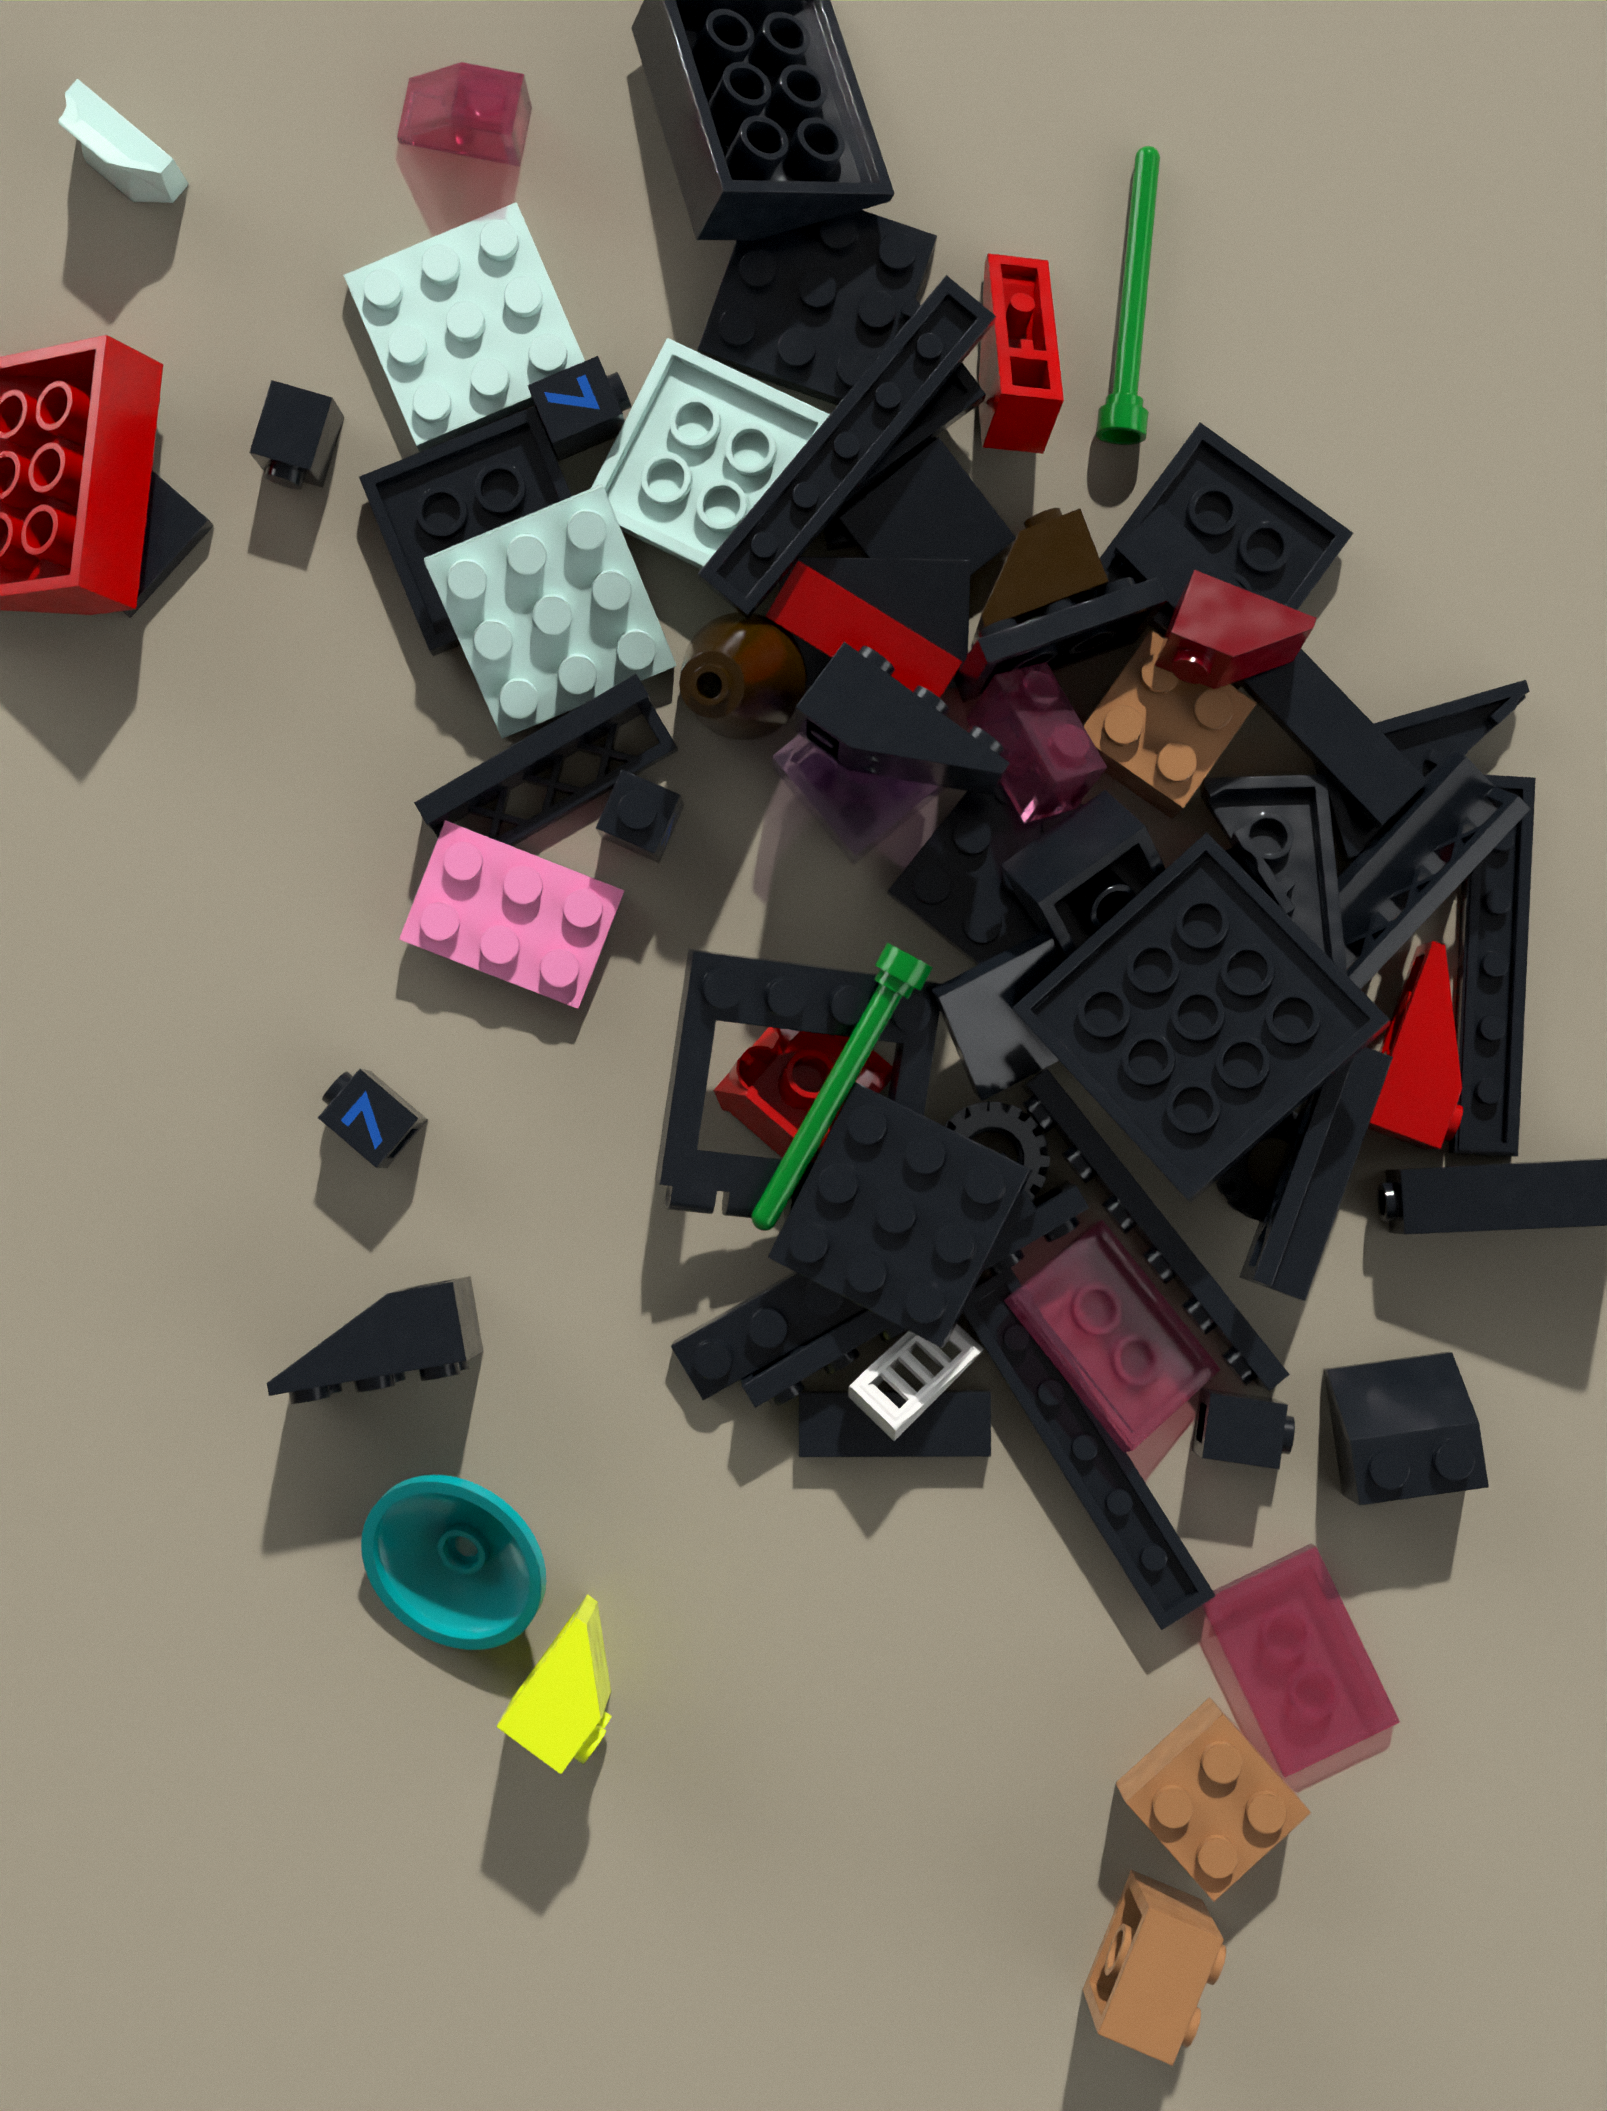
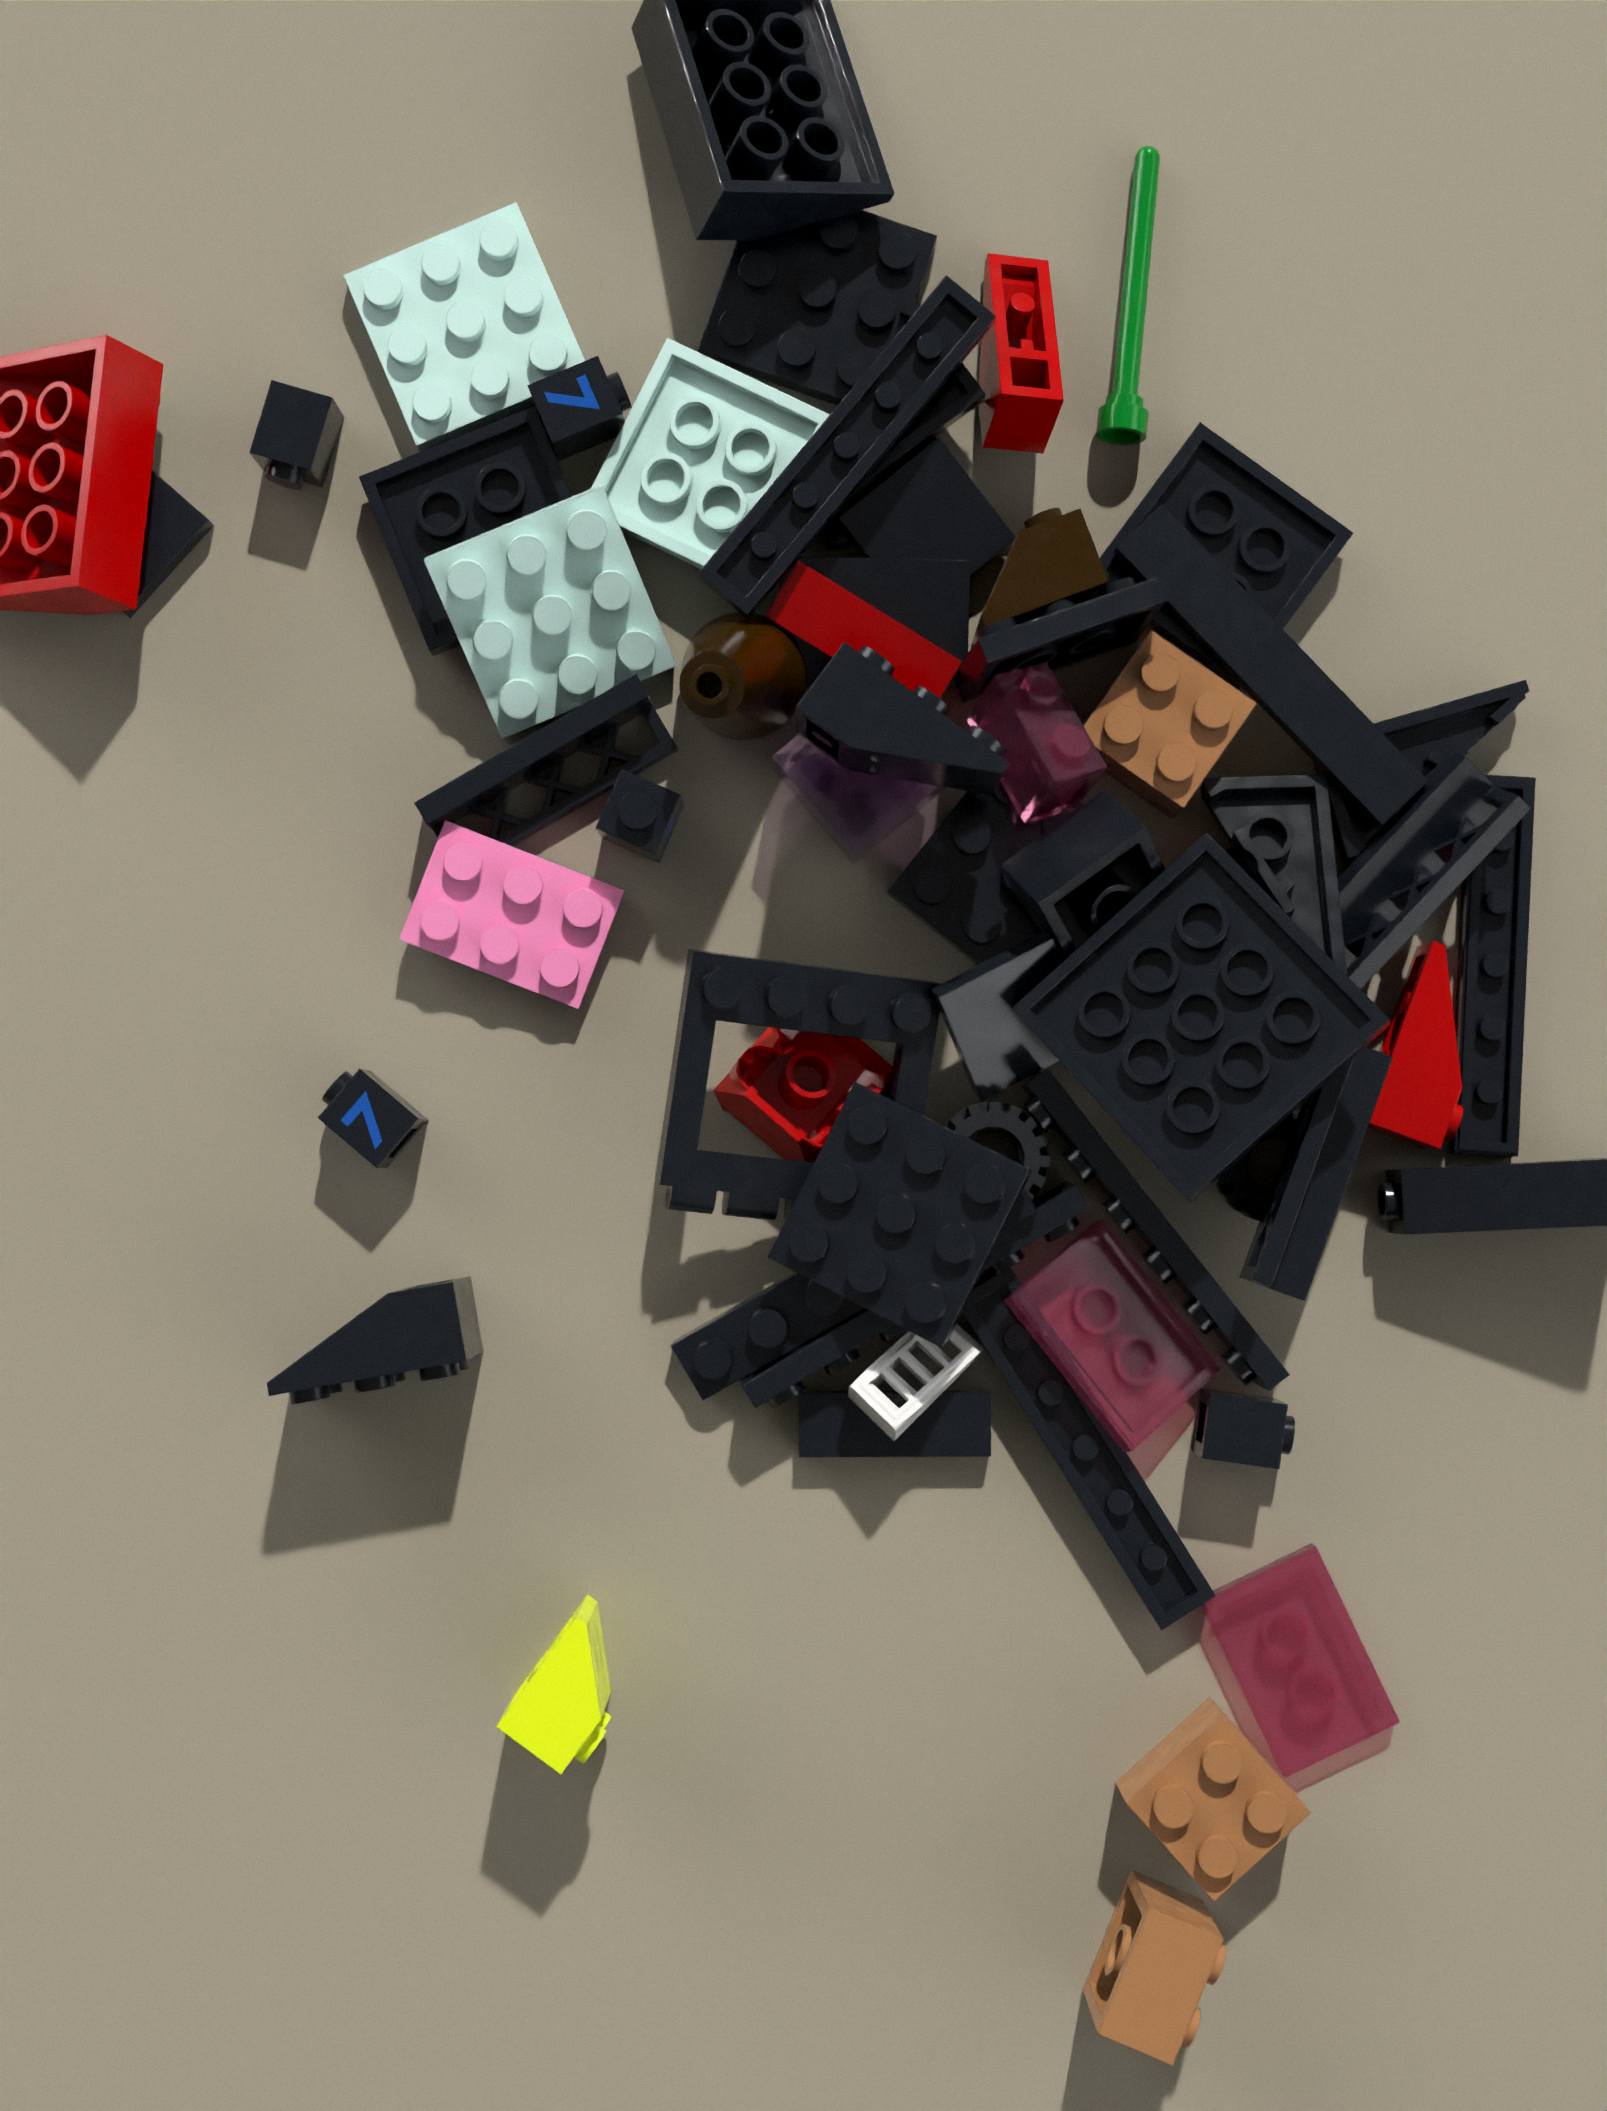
(120, 149): light aqua slope -> none
(453, 1562): teal dish -> none
(468, 112): clear pink slope -> none
(896, 978): green piece -> none
(1229, 633): dark red slope -> none
(1404, 1429): black slope -> none

